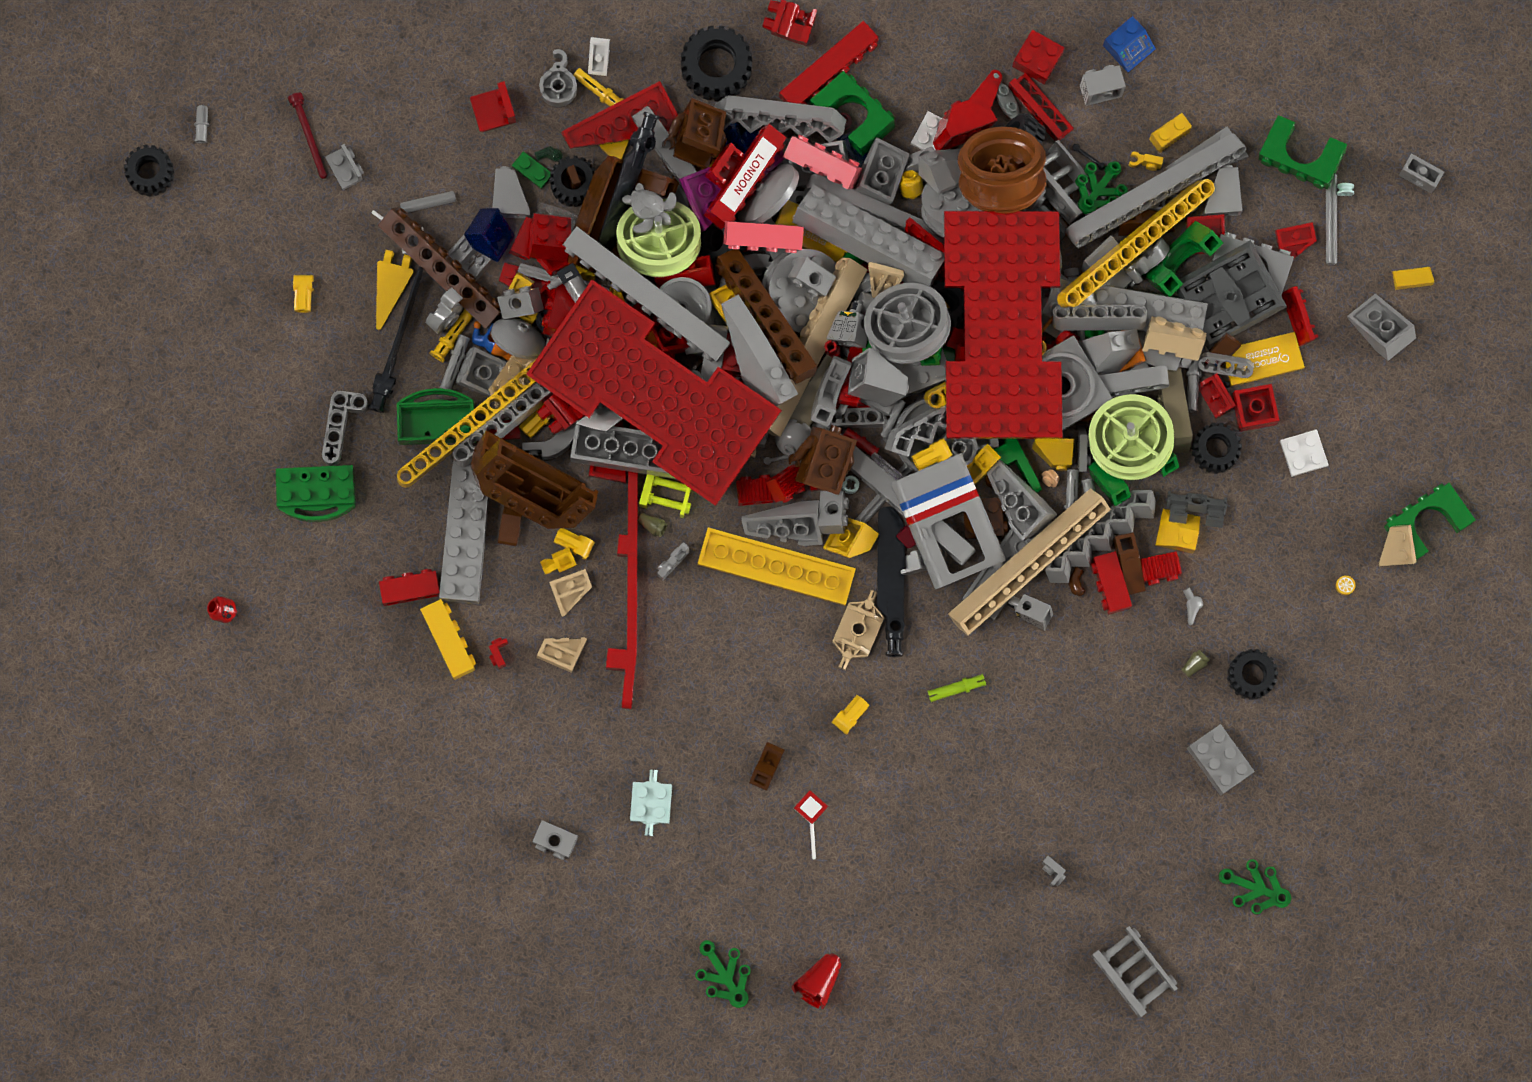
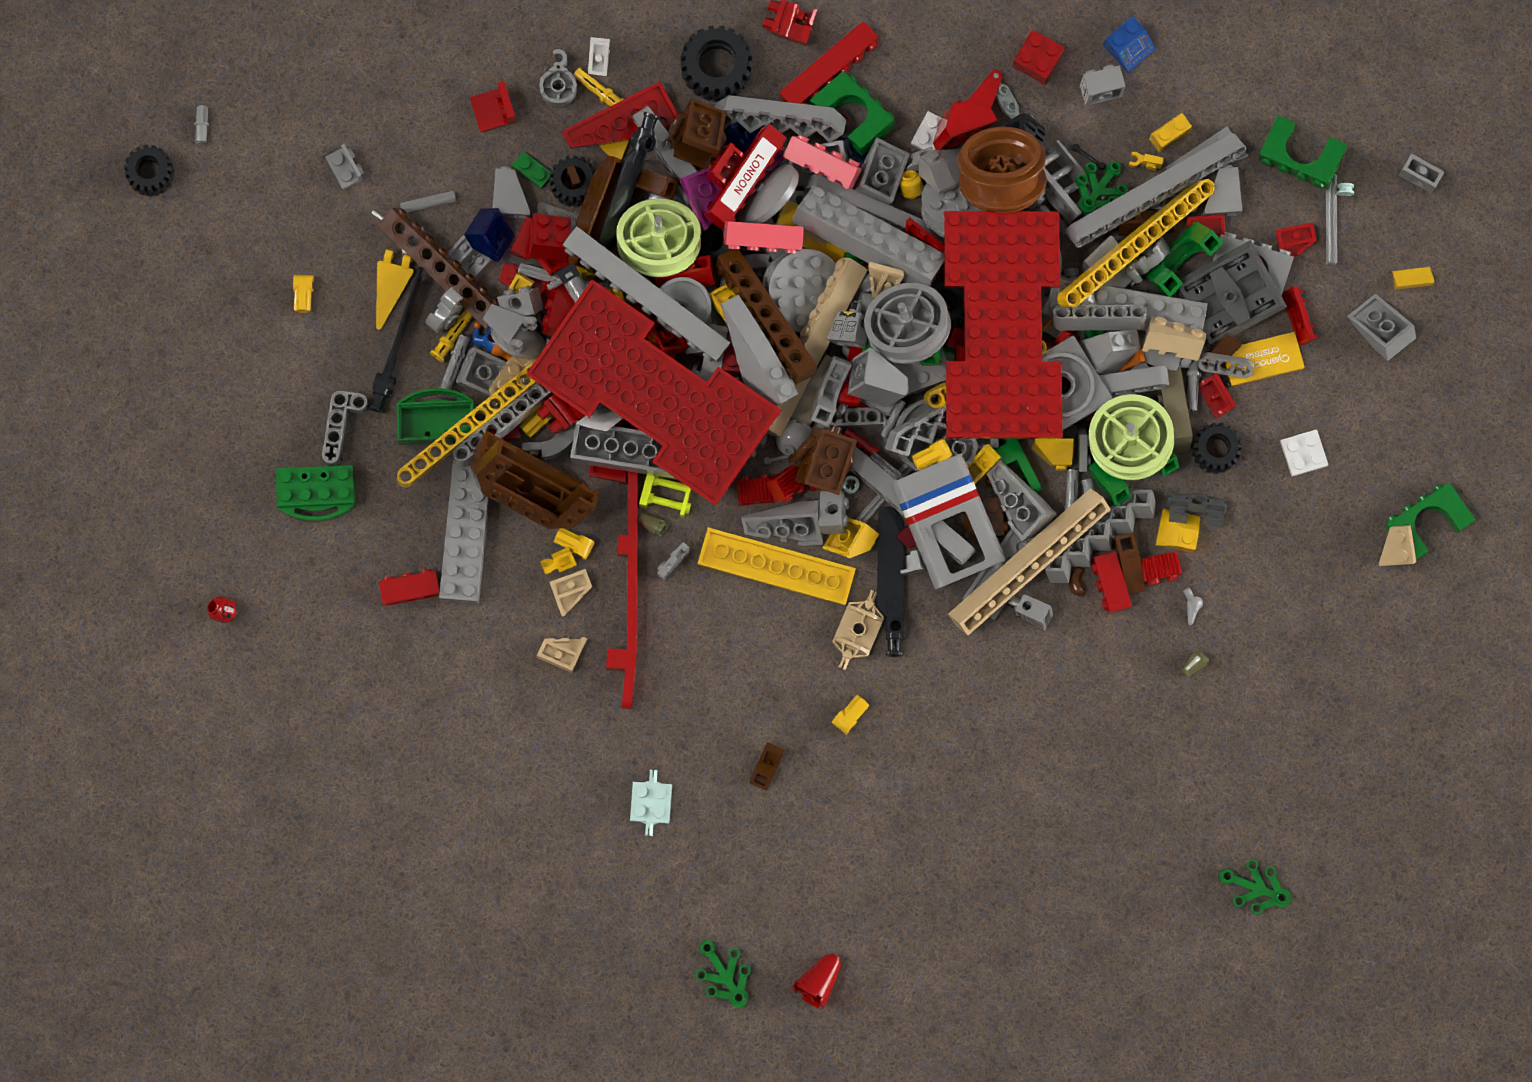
(296, 100): dark red piece -> none
(447, 639): yellow brick -> none
(496, 657): red bracket -> none
(507, 324): none -> light grey flag
(509, 527): reddish brown slope -> none
(550, 153): clear green arm -> none
(566, 844): light grey brick -> none
(649, 205): light grey animal -> none
(811, 808): piece -> none
(821, 280): light grey brick -> none
(832, 349): red pin -> none
(957, 687): lime pin -> none
(1037, 110): red fence -> none
(1050, 478): light nougat plate -> none
(1051, 868): light grey bracket -> none
(1115, 974): light grey fence -> none
(1220, 759): light grey brick -> none
(1241, 686): black tyre -> none
(1255, 407): red brick -> none
(1345, 585): yellow tile -> none

